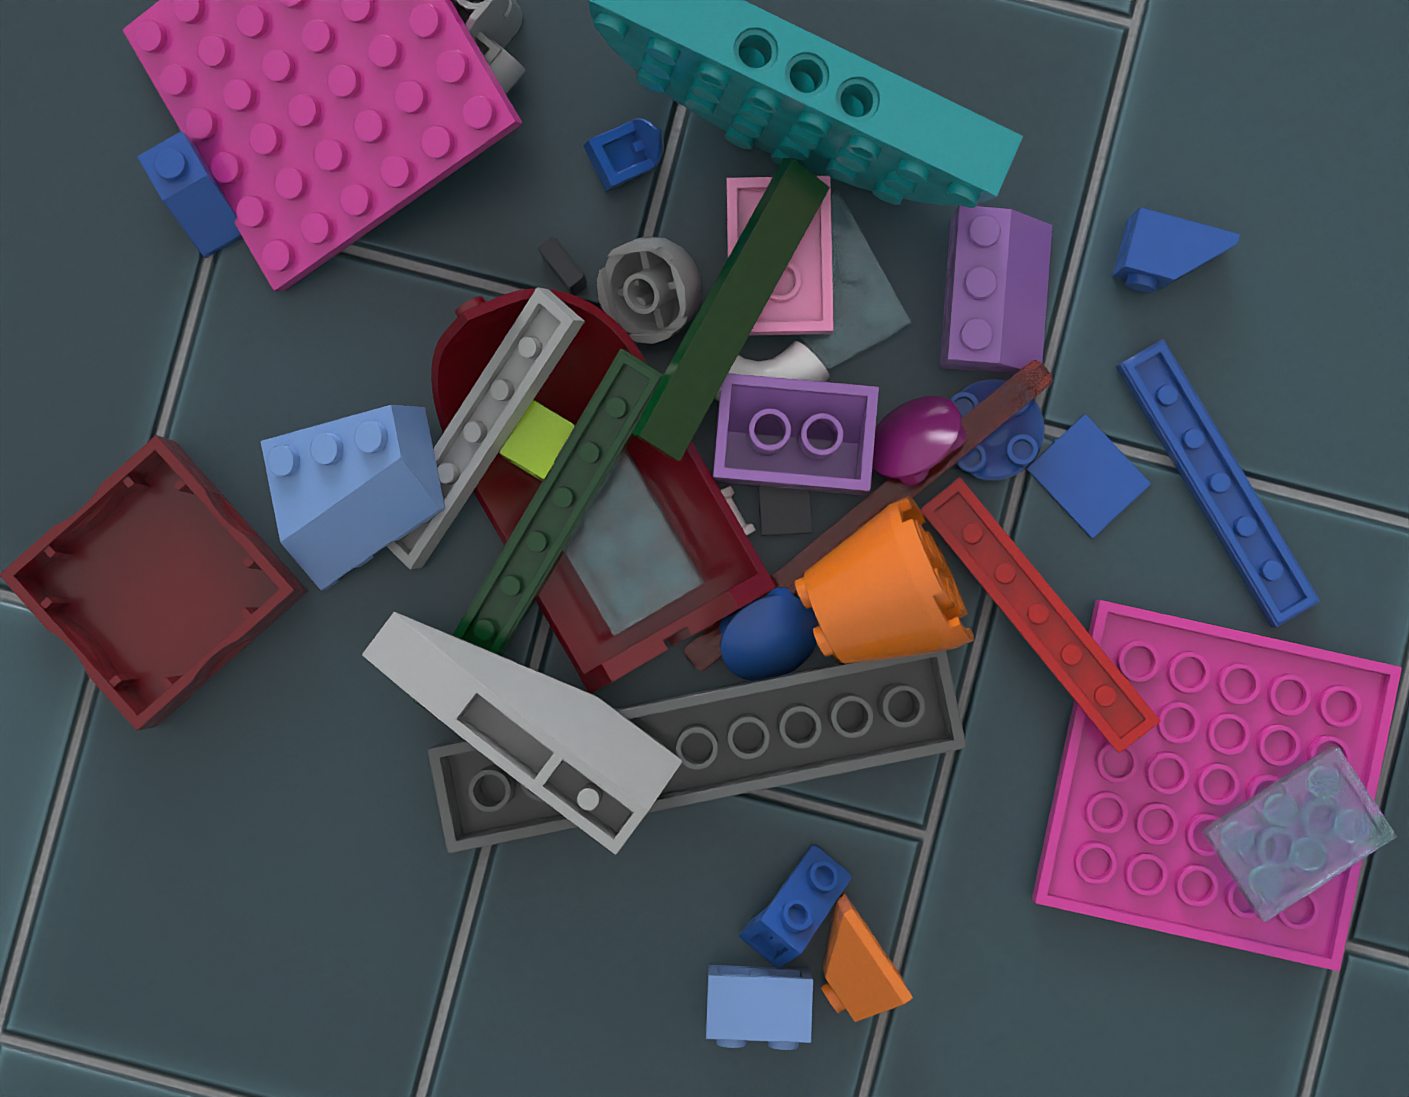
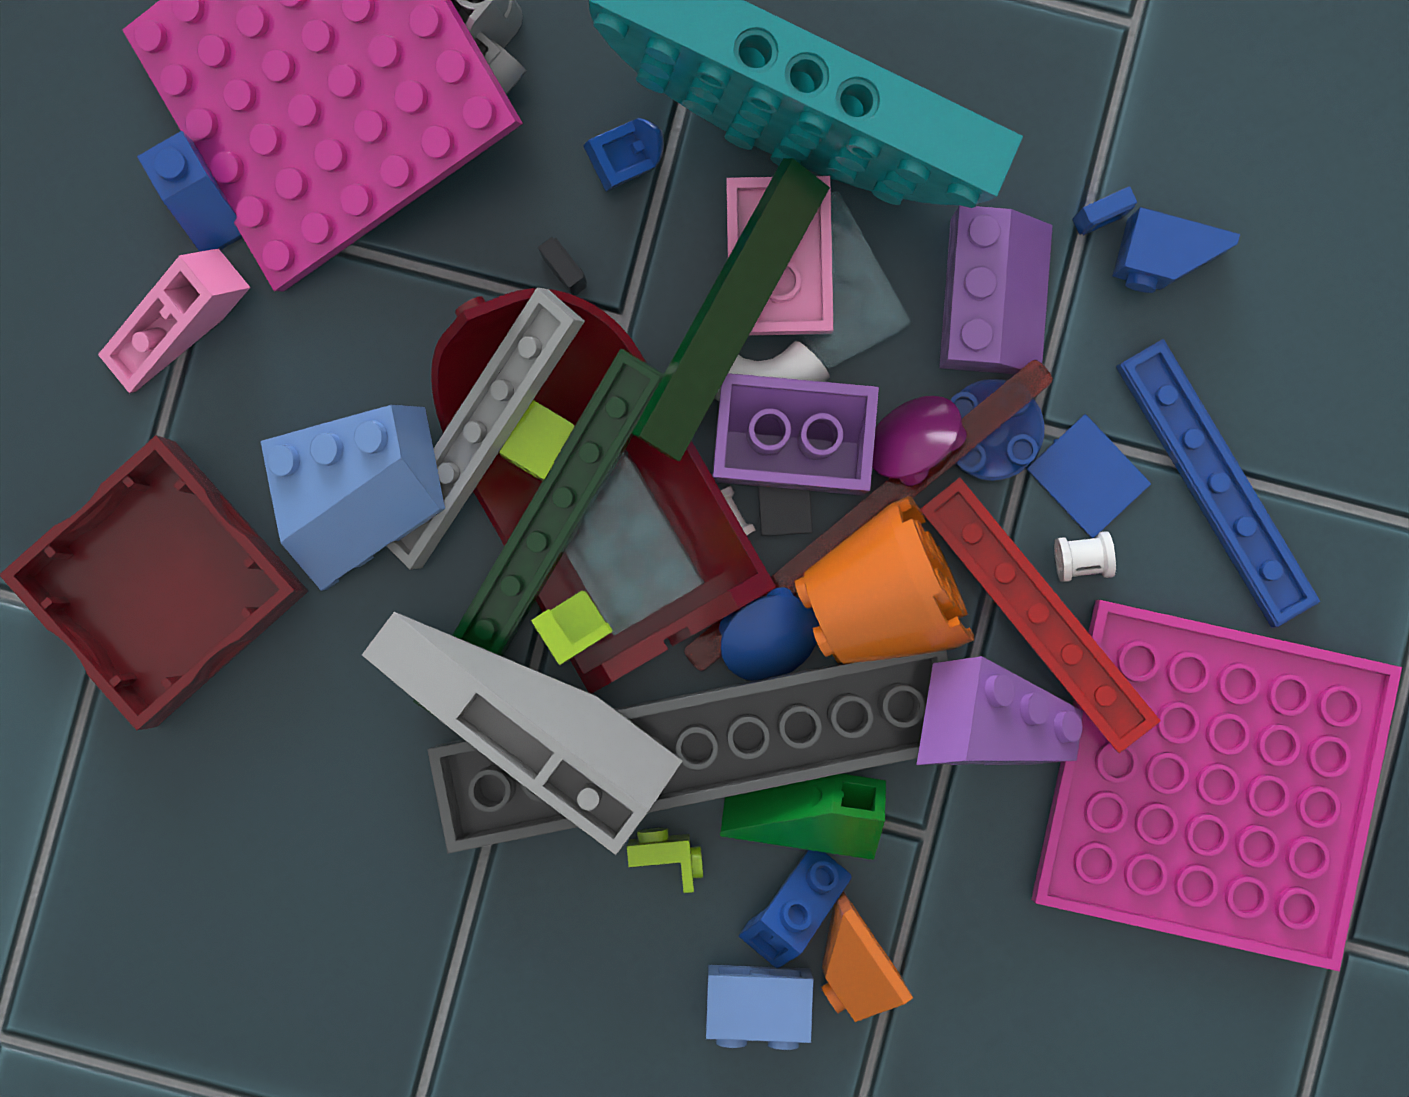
(173, 316): none -> bright pink slope
(571, 627): none -> lime panel
(650, 288): light grey cylinder -> none
(657, 847): none -> lime bracket
(821, 814): none -> green slope
(994, 718): none -> medium lavender wedge
(1085, 557): none -> white bush
(1104, 211): none -> blue tile
(1299, 833): clear light blue plate -> none

